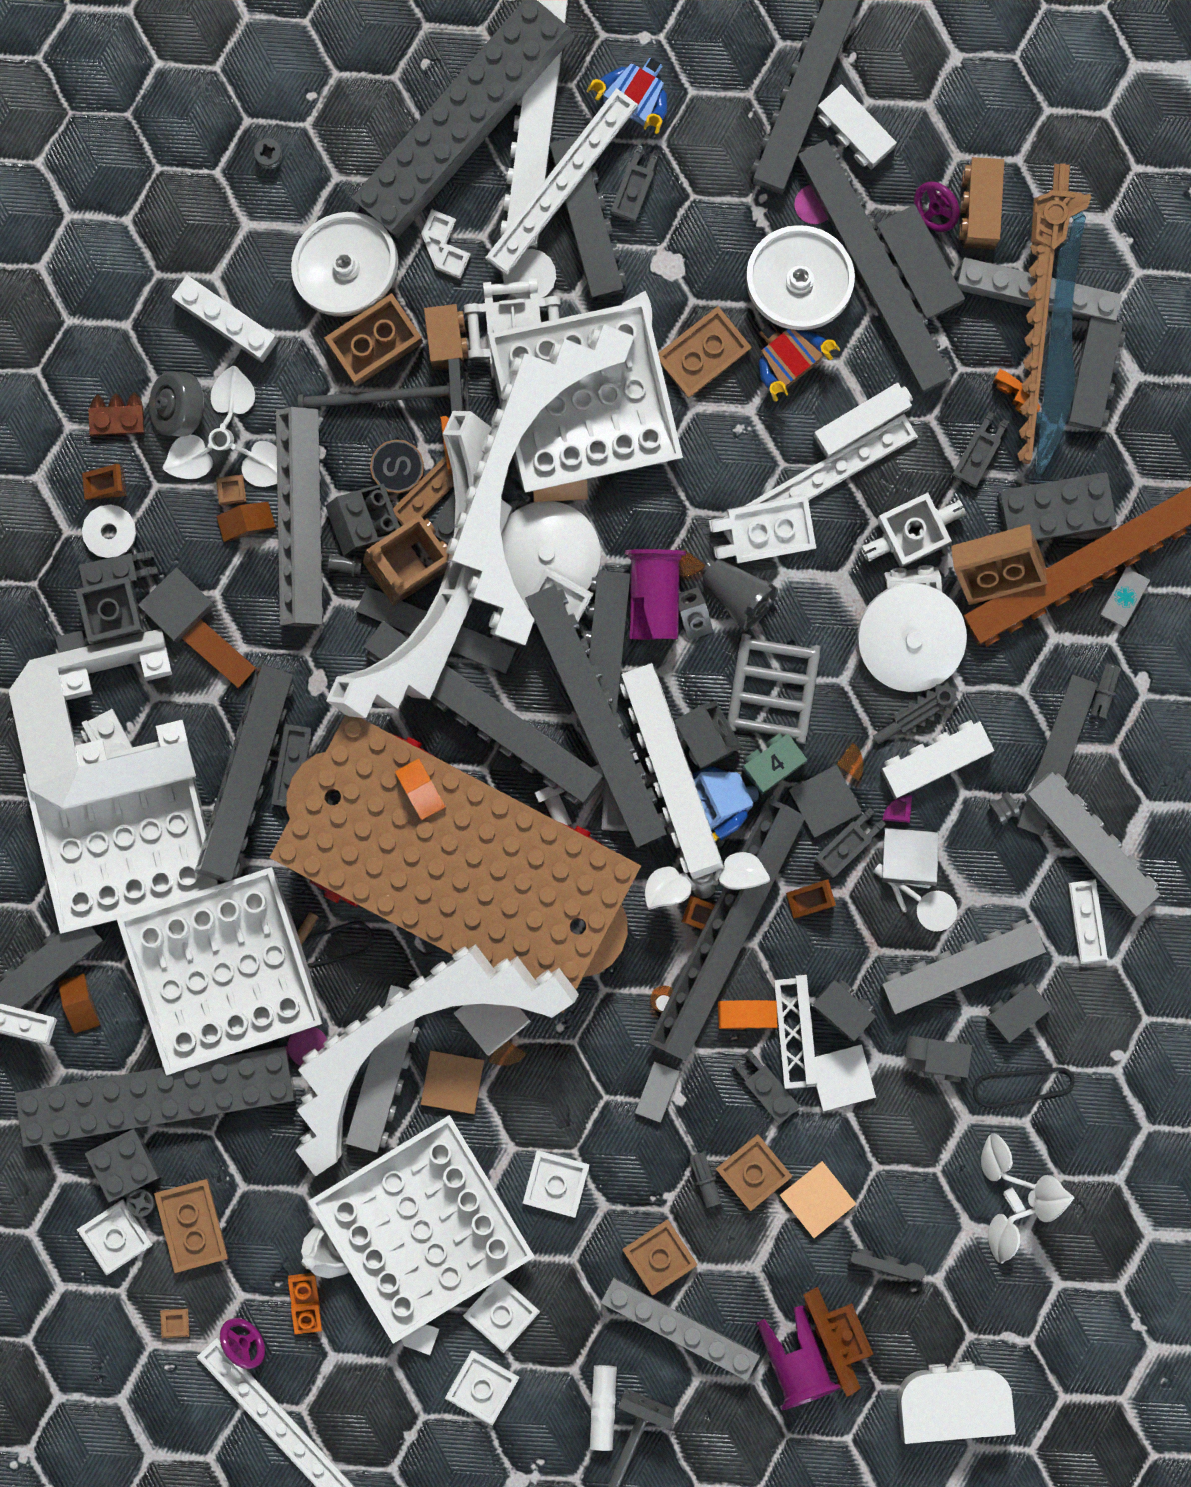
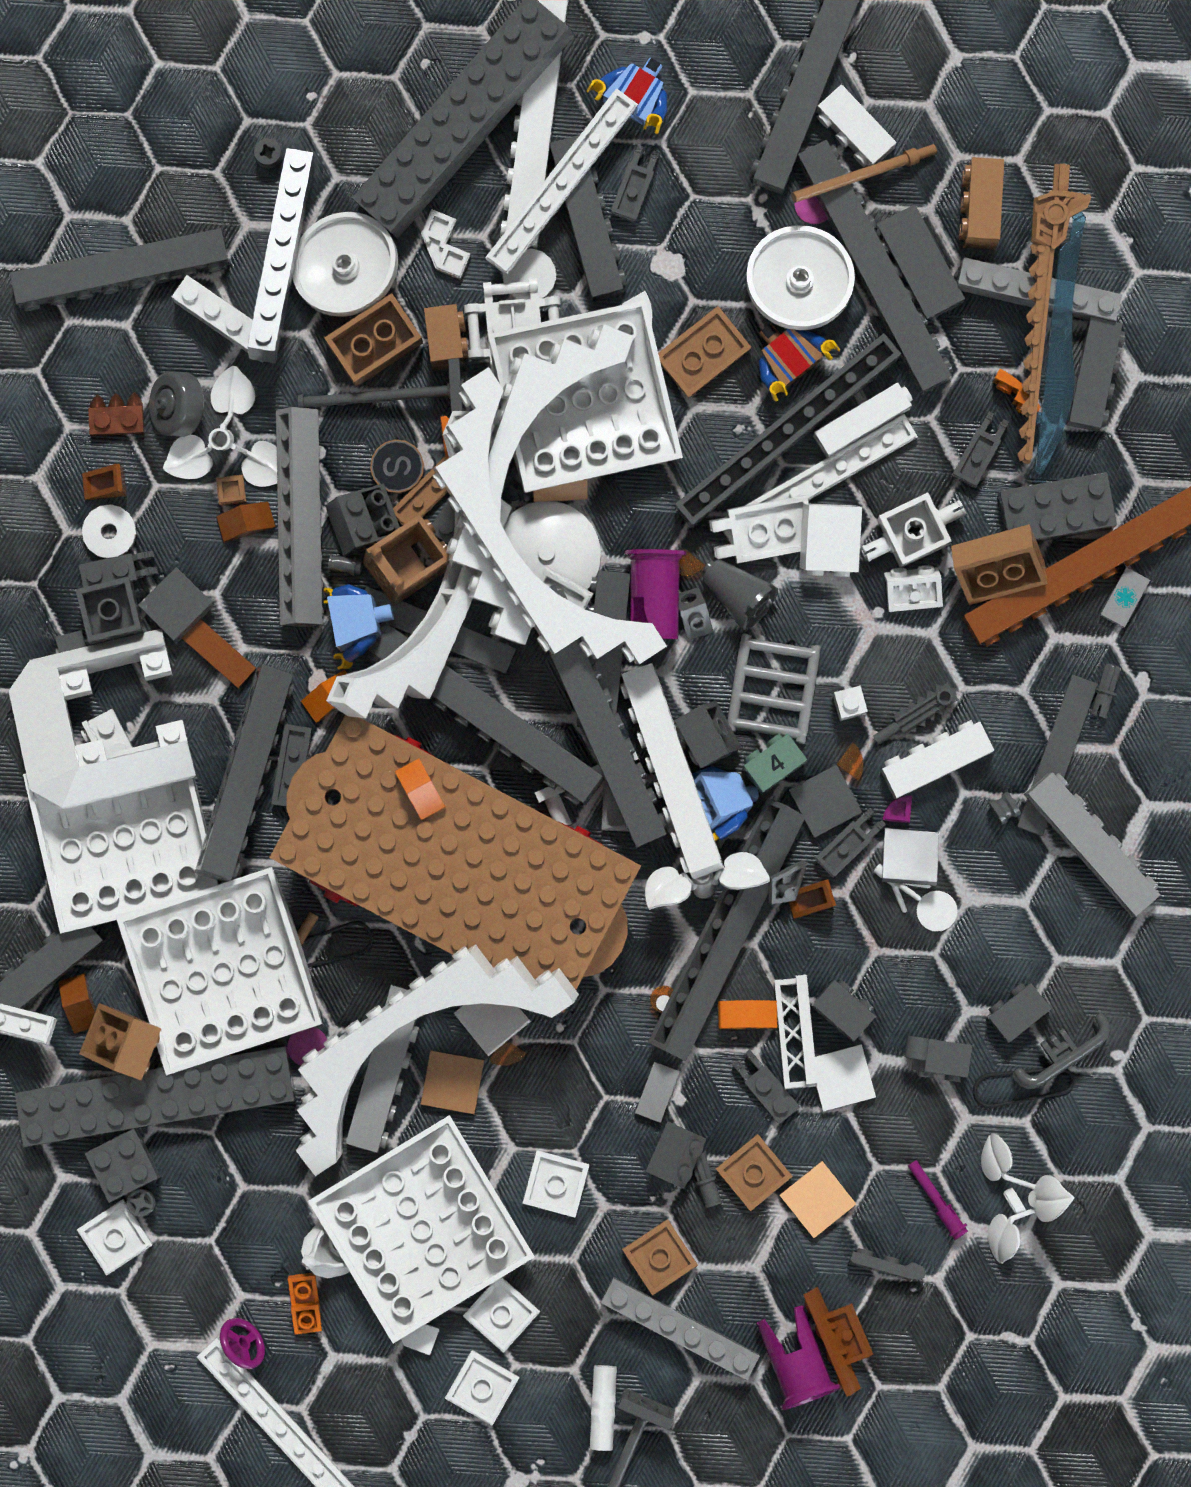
(120, 269): none -> dark grey brick
(120, 1041): none -> medium nougat brick
(175, 1323): medium nougat tile -> none
(191, 1225): medium nougat plate -> none
(281, 255): none -> brick
(316, 701): none -> orange slope
(355, 621): none -> light blue torso
(468, 484): none -> white arch
(676, 1155): none -> dark grey brick
(697, 913): dark orange slope -> none
(786, 883): none -> dark grey piece
(787, 431): none -> dark grey brick
(830, 539): none -> white brick
(850, 703): none -> white brick
(908, 158): none -> medium nougat bar
(912, 637): white dish -> none
(940, 203): magenta piece -> none
(945, 1212): none -> magenta pin
(954, 1404): white brick -> none
(962, 968): light grey brick -> none
(1064, 1054): none -> dark grey piece
(1087, 921): white tile -> none

